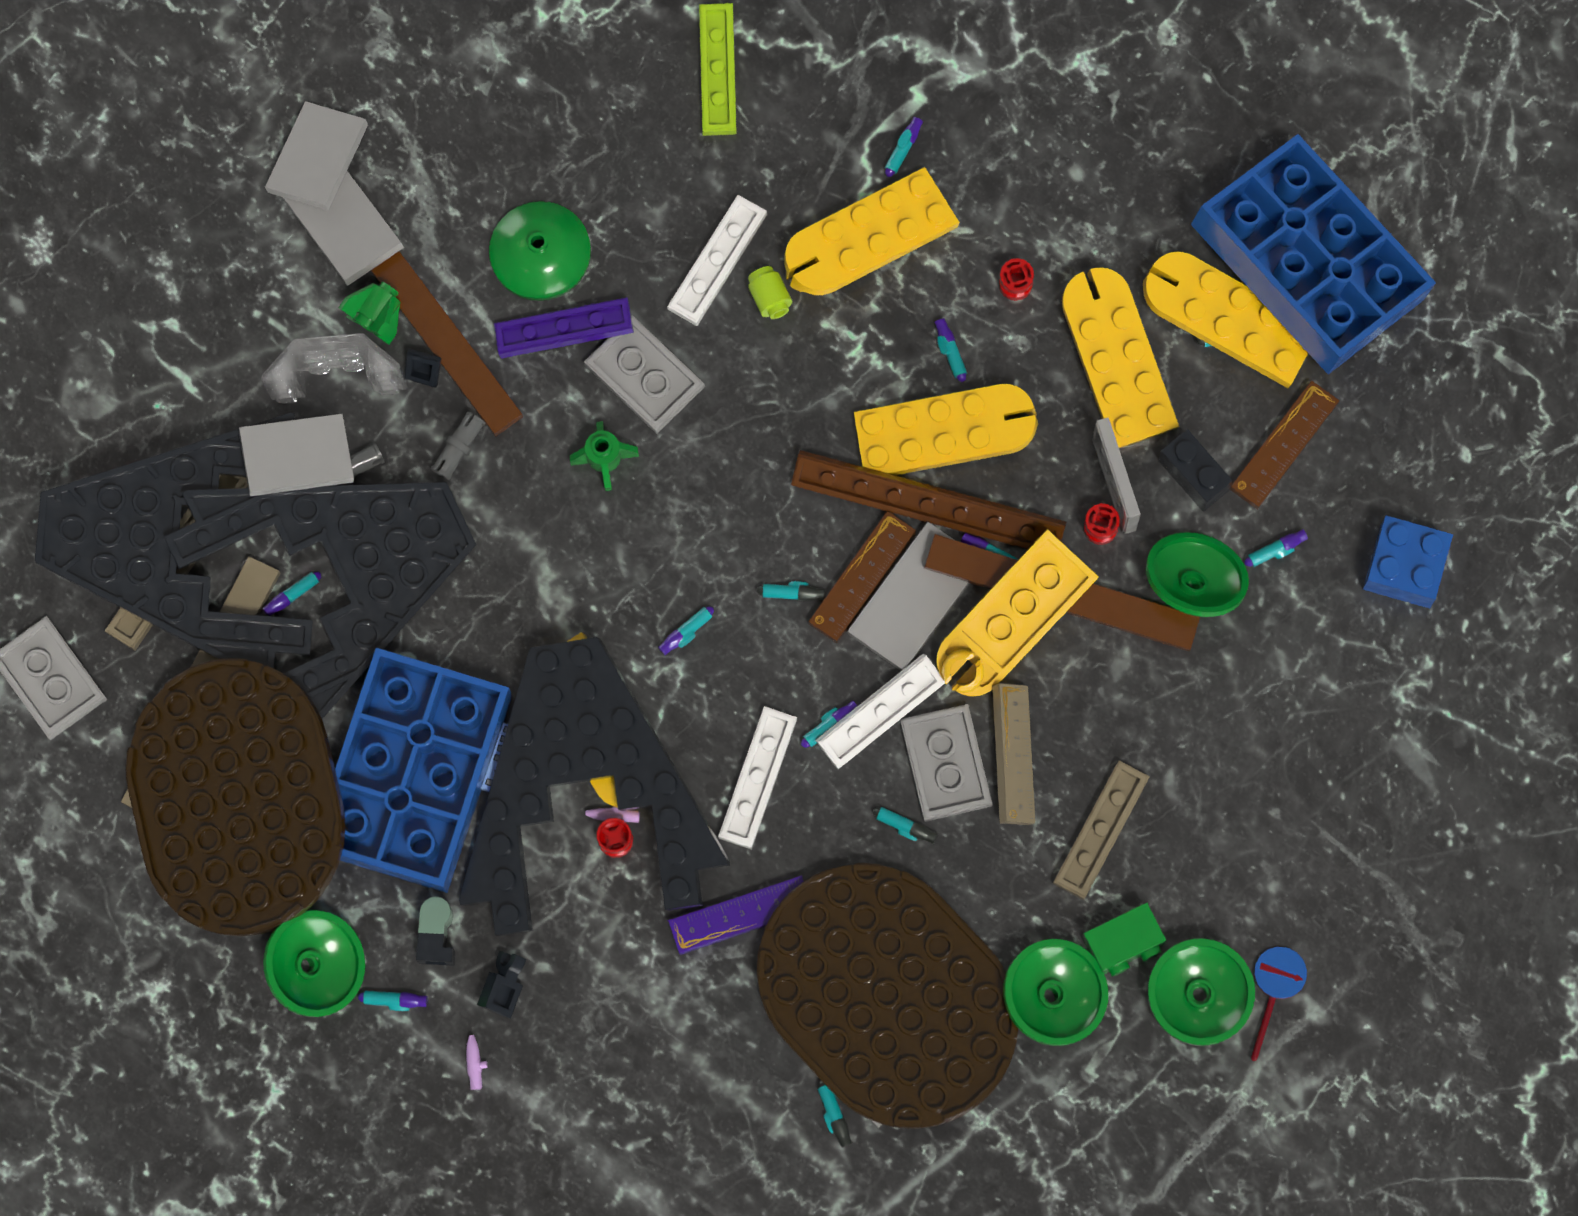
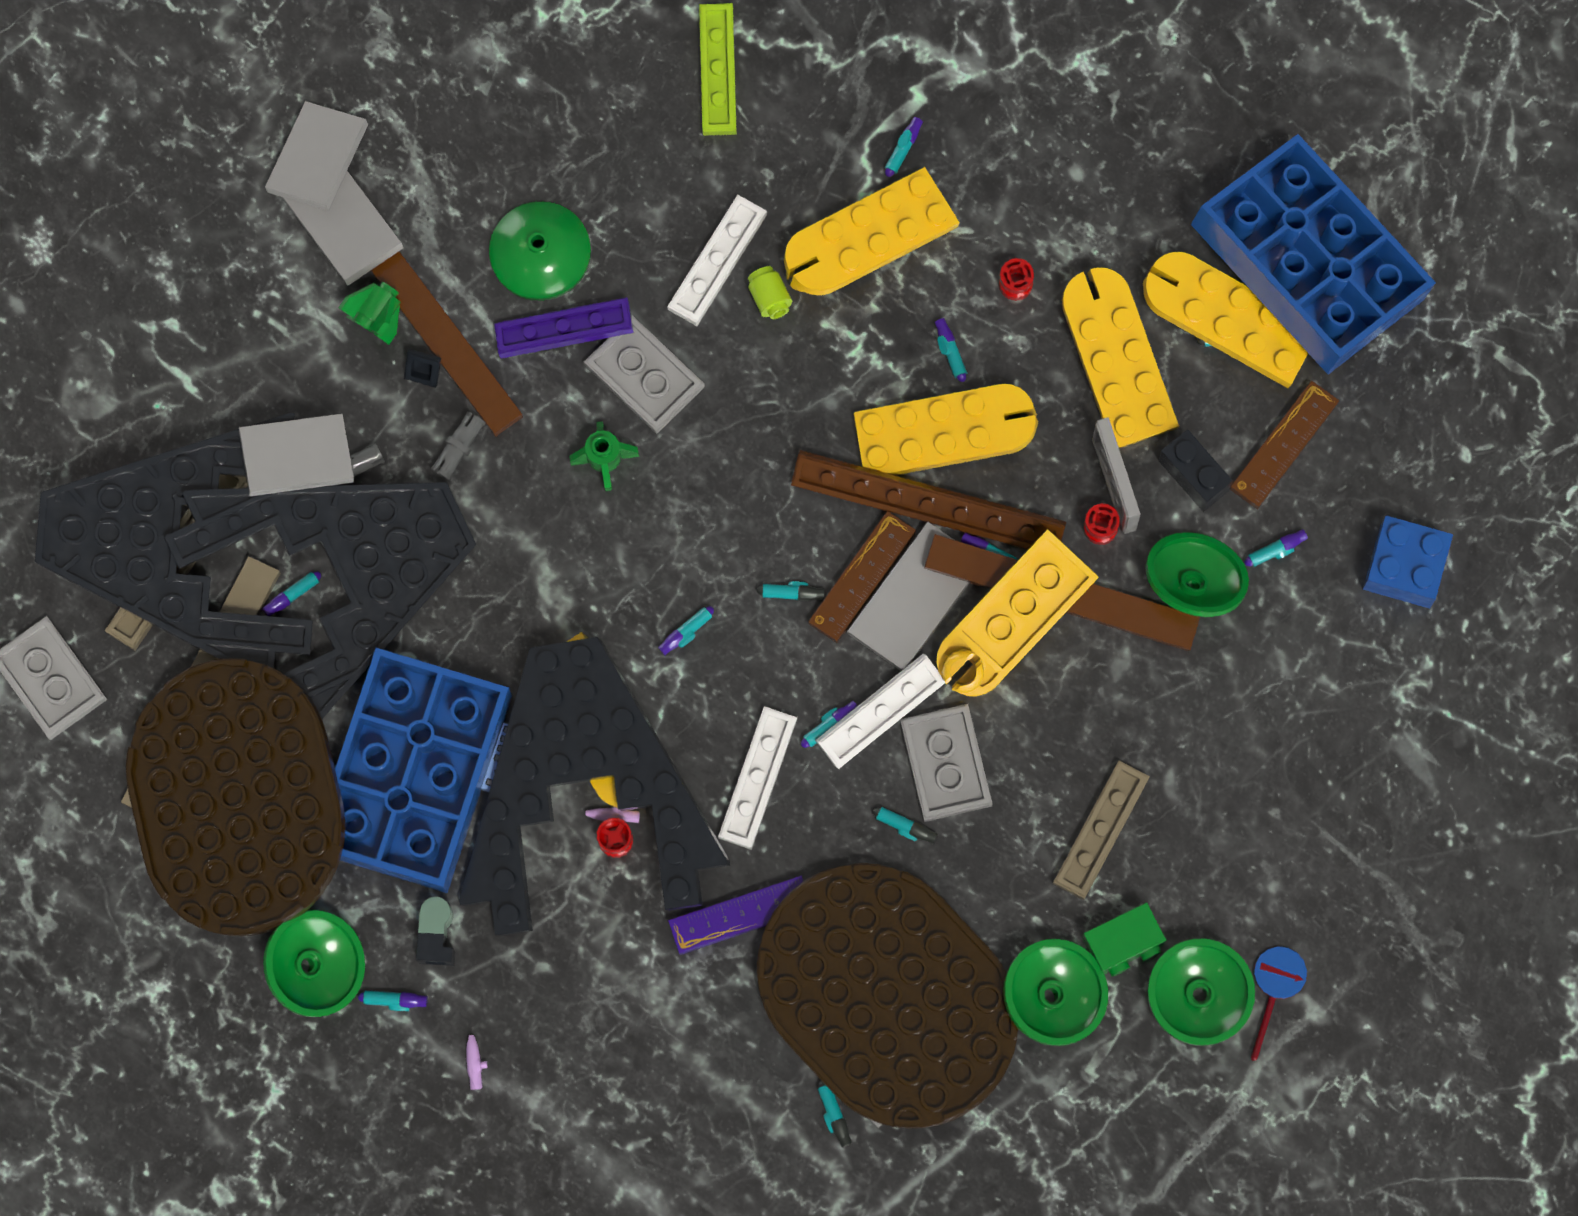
(318, 355): clear slope -> none
(501, 989): black plate -> none
(1013, 754): dark tan tile -> none

